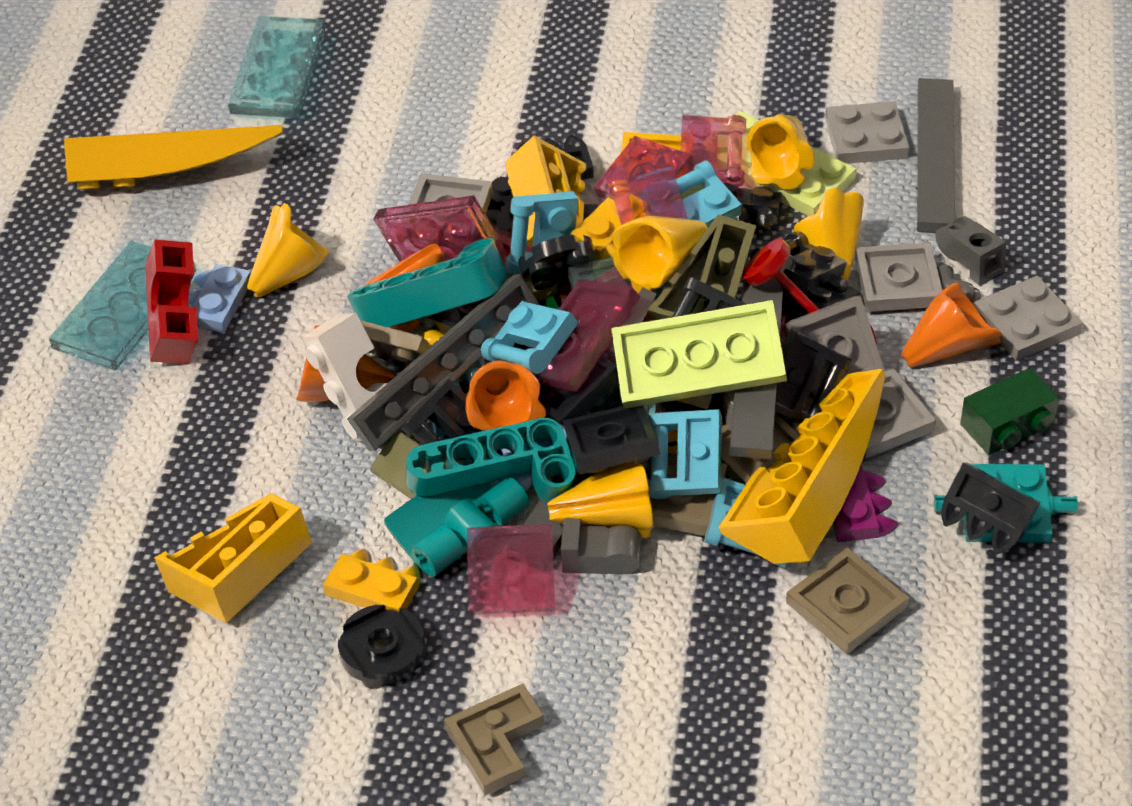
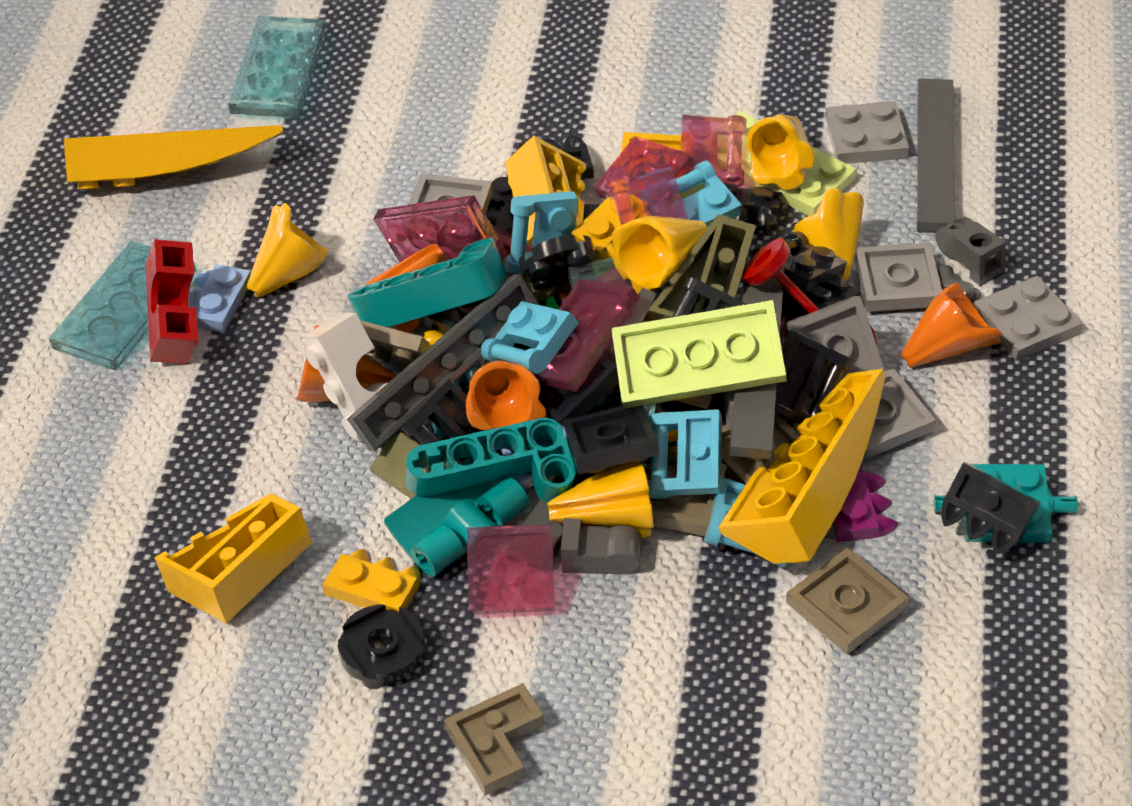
(1009, 411): dark green brick -> none

